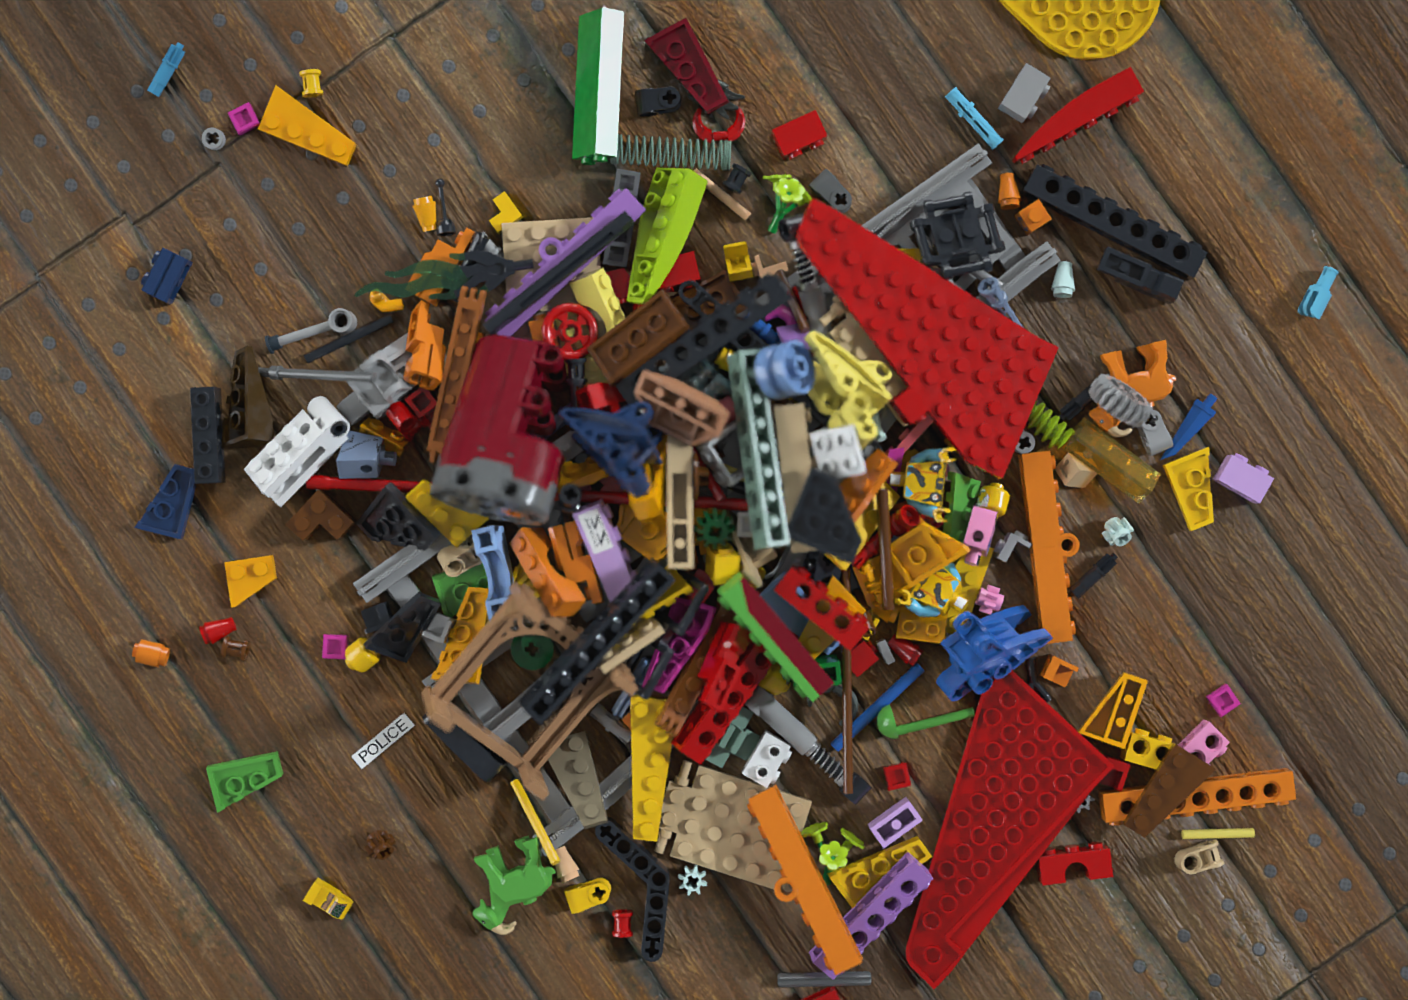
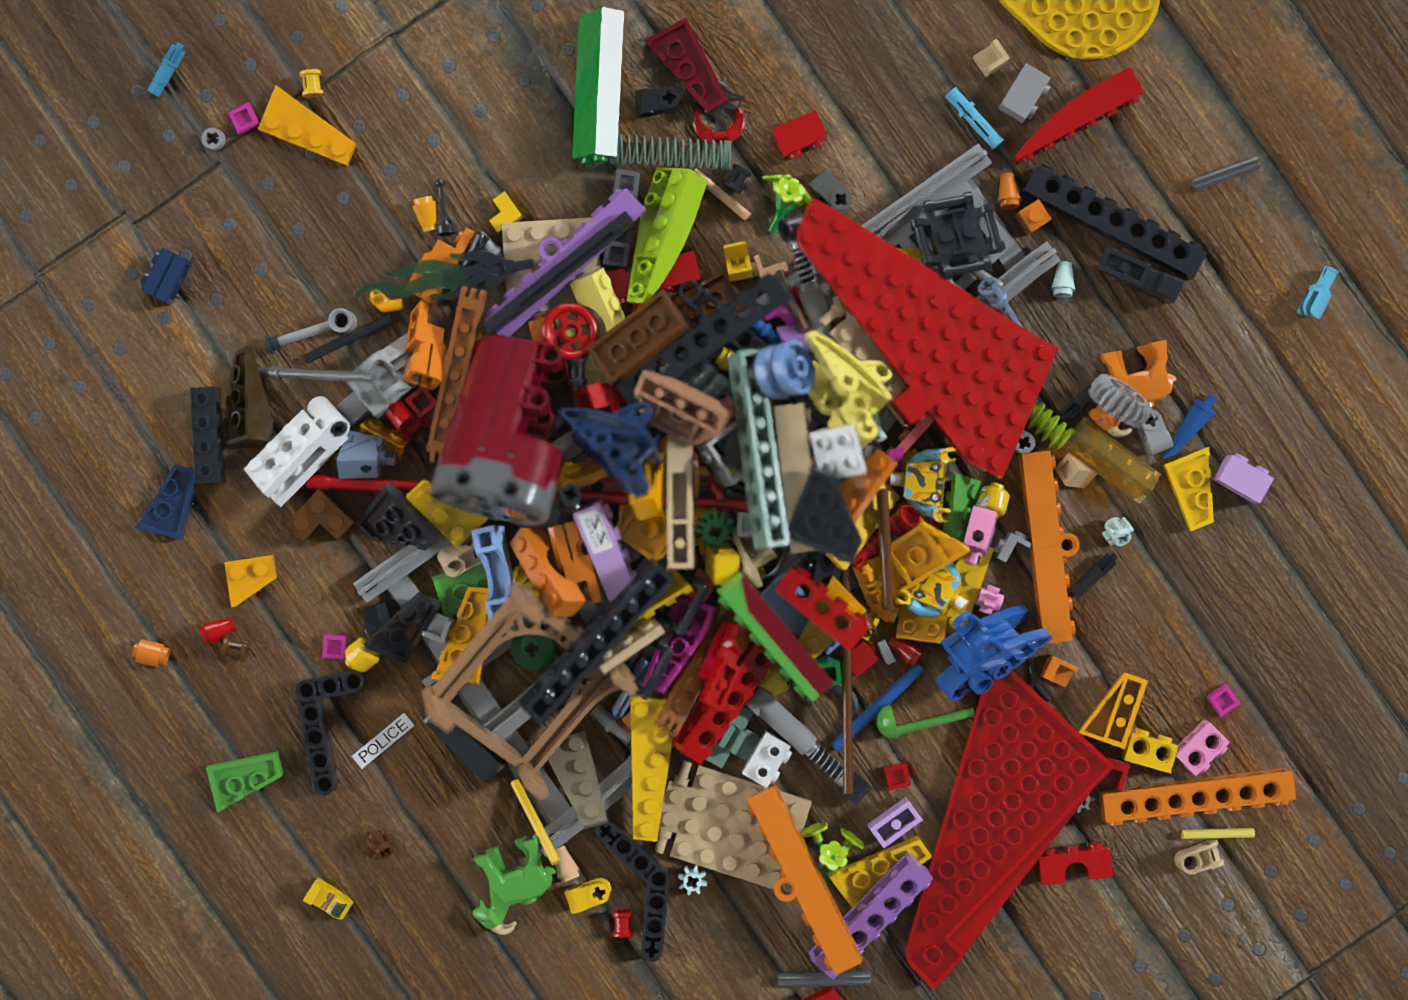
(321, 724): none -> black beam
(991, 58): none -> tan panel
(1168, 787): reddish brown wing -> none
(1225, 173): none -> dark grey axle

